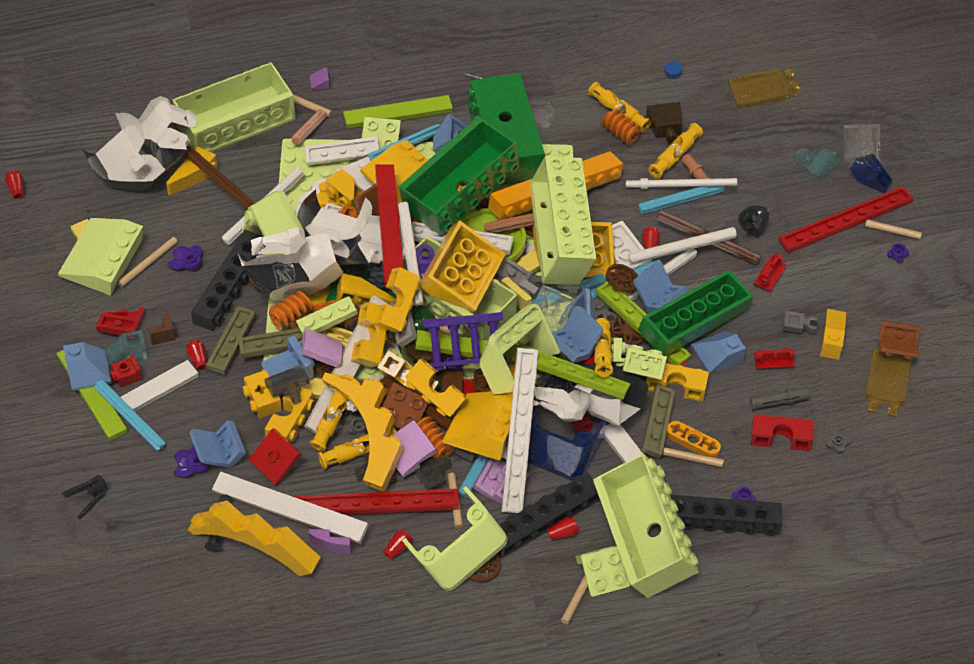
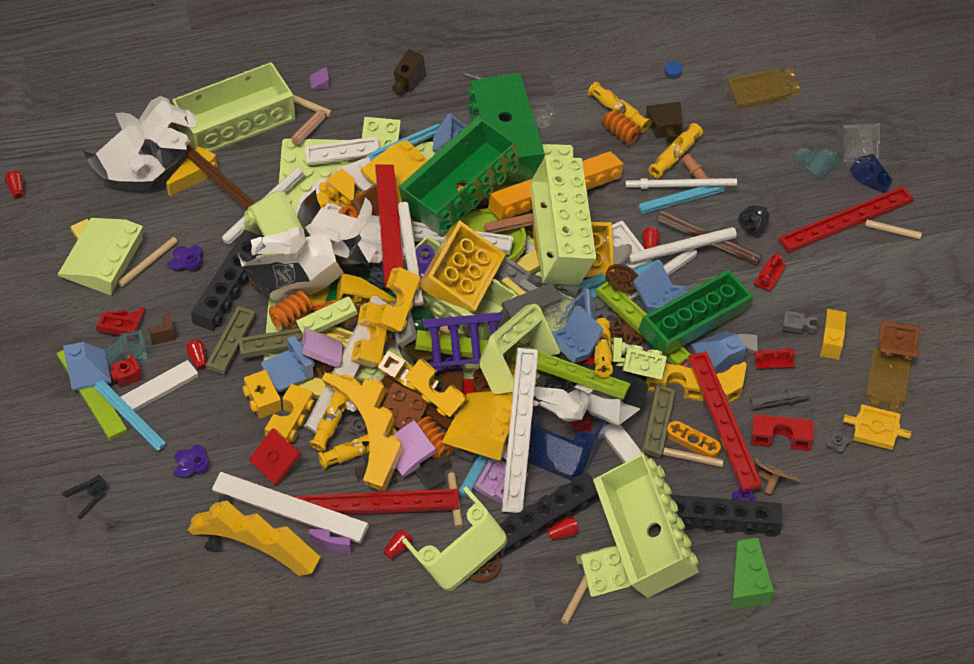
(219, 447): medium blue bracket -> none
(288, 383): clear smoke hinge -> none
(400, 111): lime tile -> none
(409, 72): none -> dark brown torso
(542, 296): none -> dark grey tile
(621, 254): none -> light grey tile
(724, 422): none -> red tile
(732, 381): none -> yellow slope
(749, 342): none -> light grey tile
(750, 576): none -> bright green wedge
(772, 478): none -> medium nougat shield
(877, 427): none -> yellow plate
(898, 252): dark purple plate -> none

